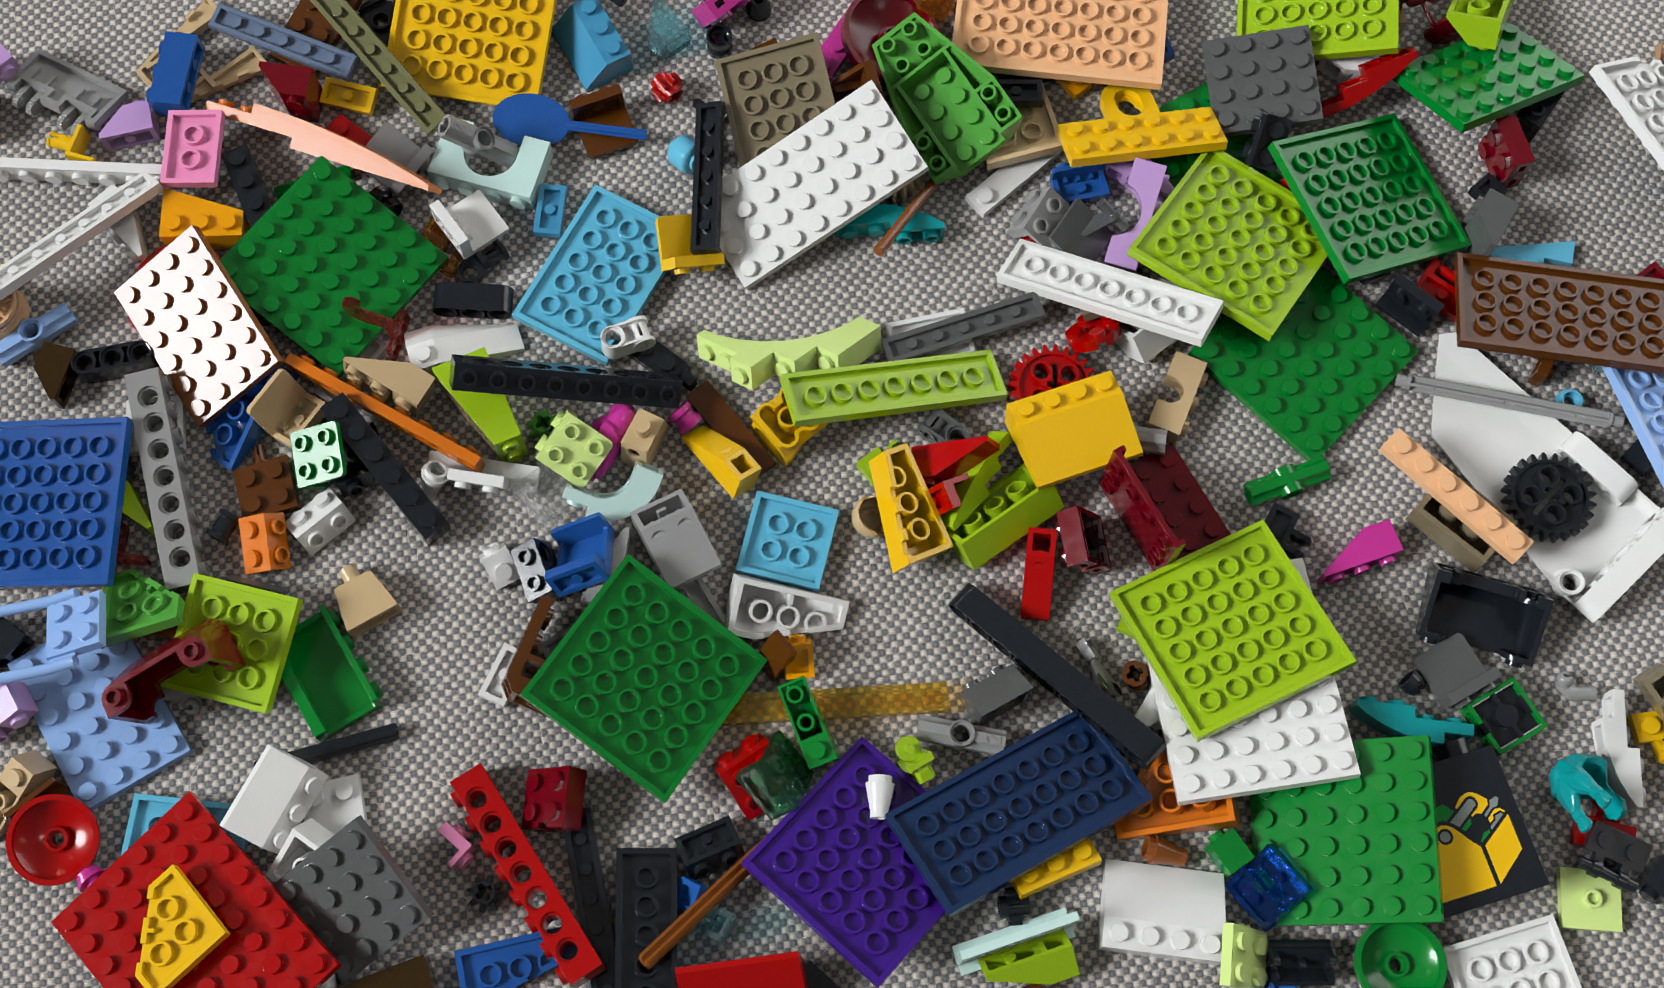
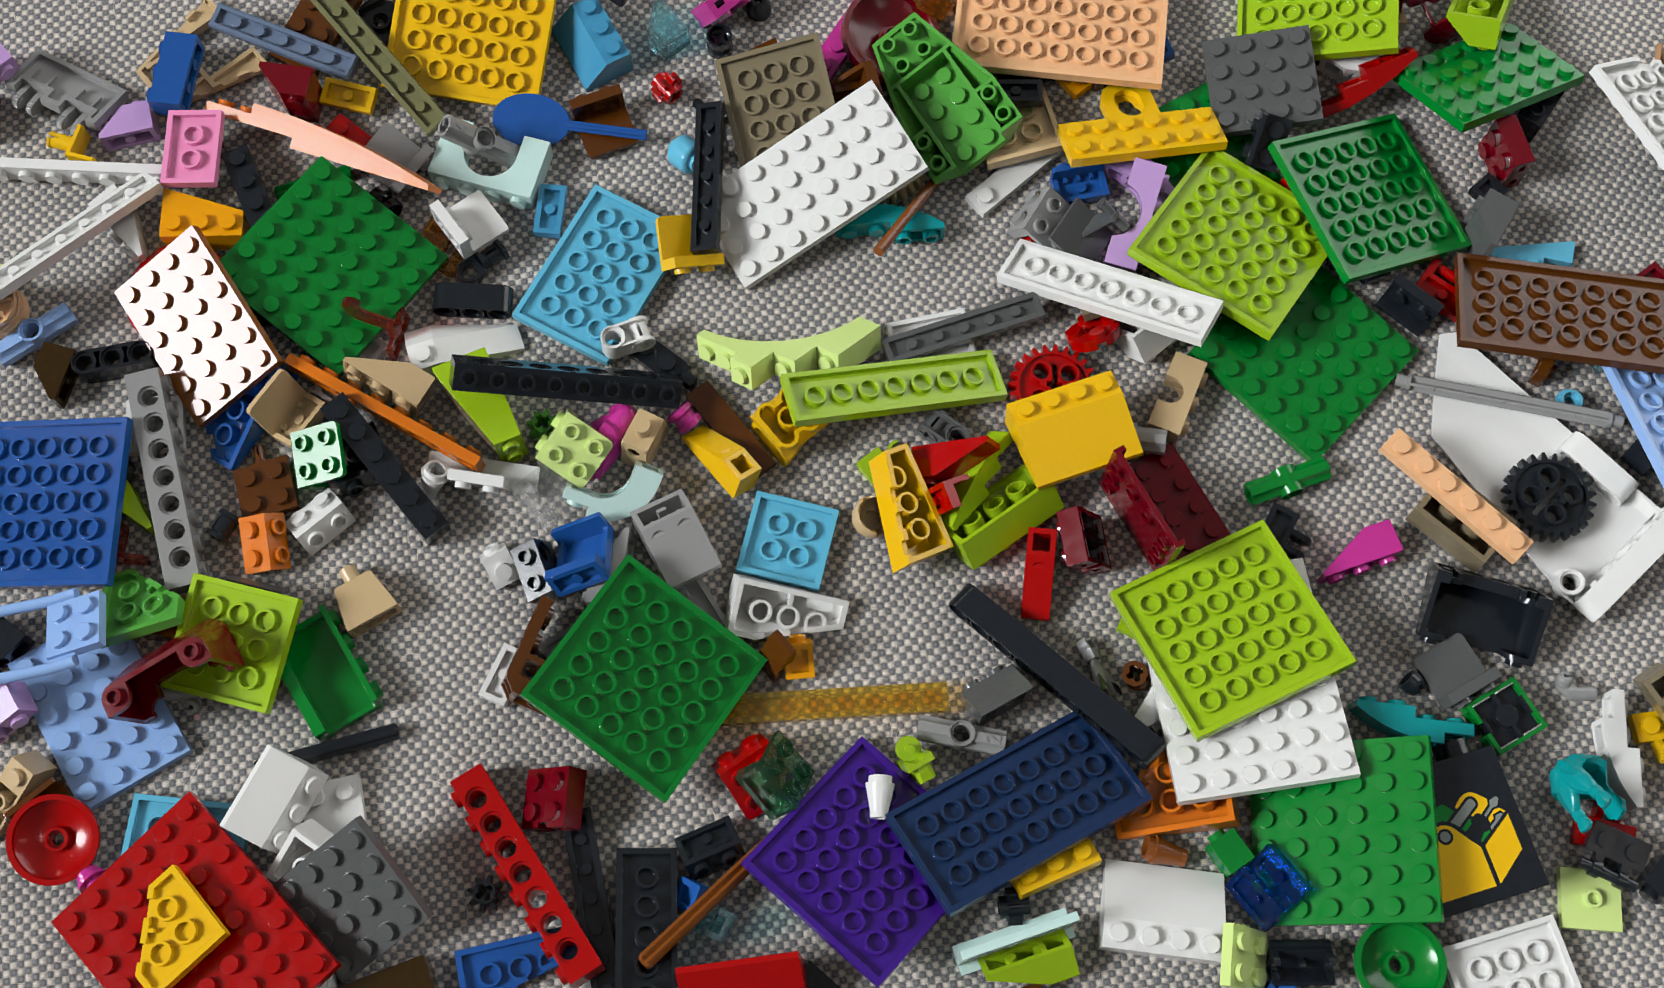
(458, 837): bright pink bracket -> none
(808, 724): green slope -> none

